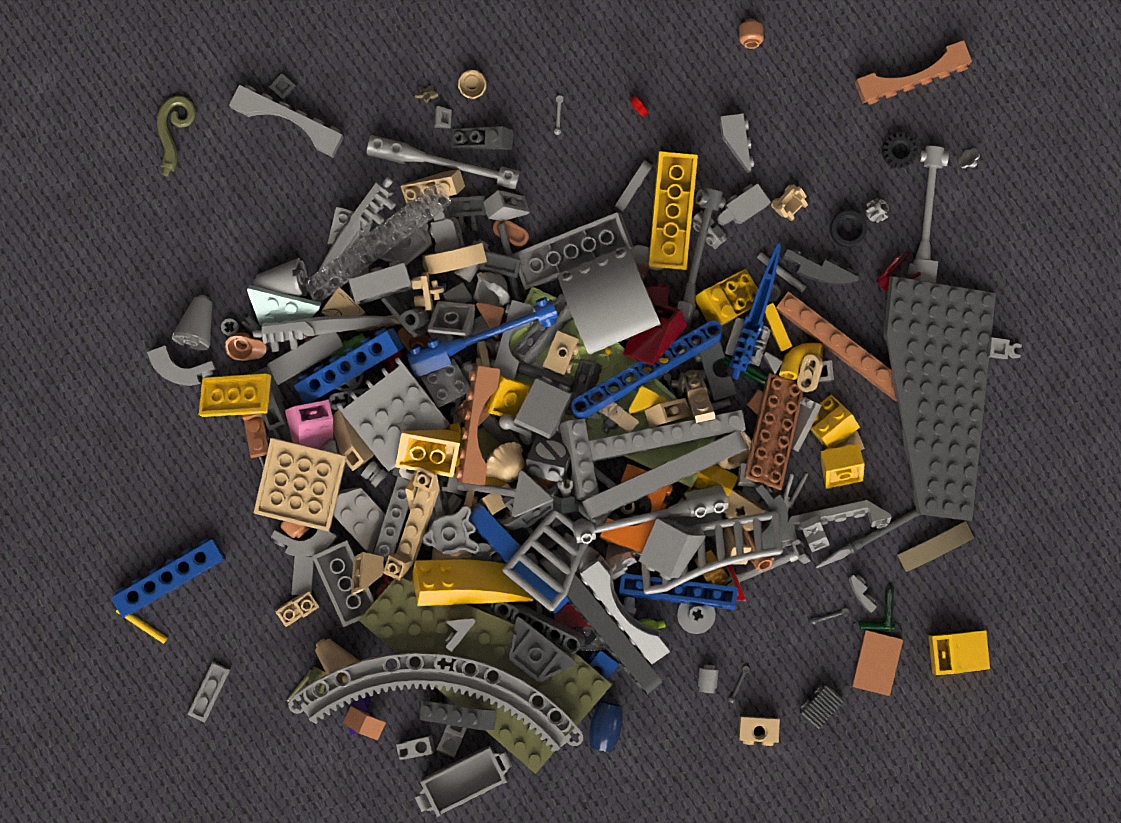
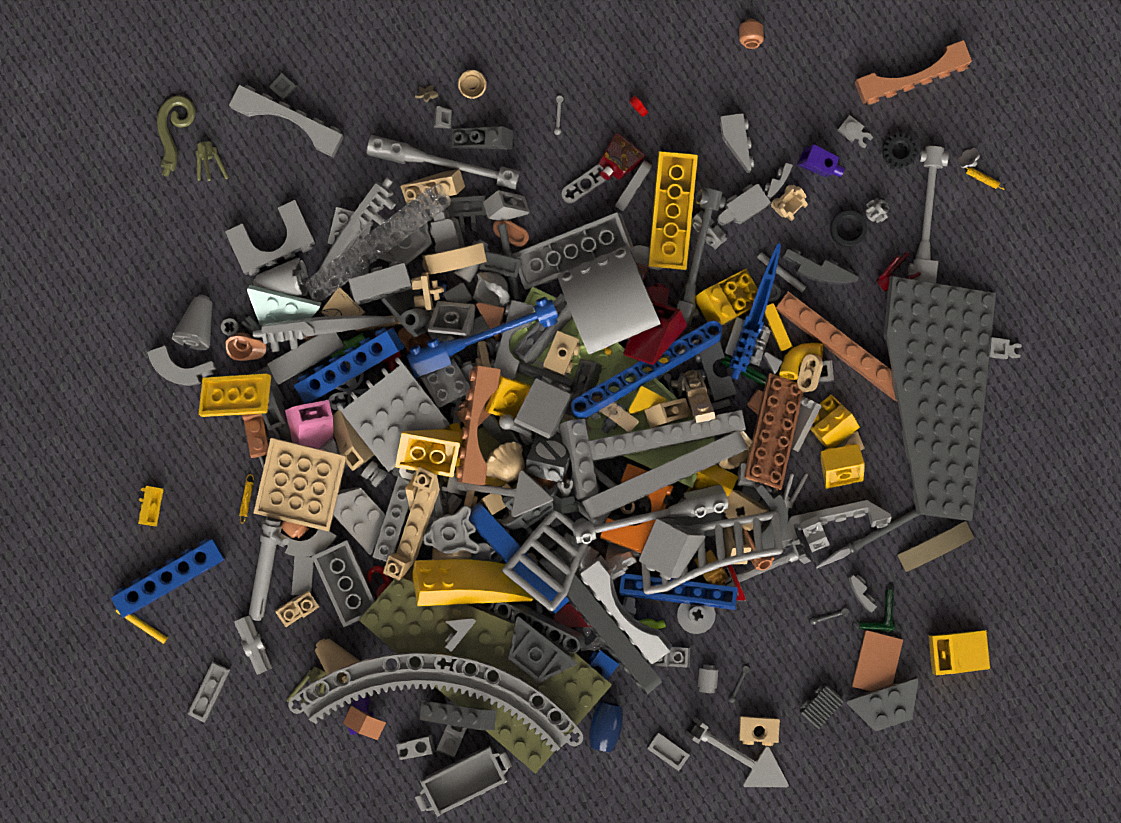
(151, 505): none -> yellow plate
(205, 153): none -> olive plant
(246, 498): none -> yellow piece
(253, 645): none -> light grey piece
(269, 540): none -> light grey cylinder
(297, 239): none -> light grey arch
(366, 570): tan slope -> none
(577, 196): none -> light grey beam
(620, 158): none -> torso
(668, 751): none -> light grey tile
(676, 658): none -> light grey slope
(764, 771): none -> light grey piece
(775, 185): none -> light grey slope
(814, 158): none -> dark purple torso
(853, 129): none -> light grey plate
(887, 704): none -> dark grey wing
(983, 178): none -> yellow piece

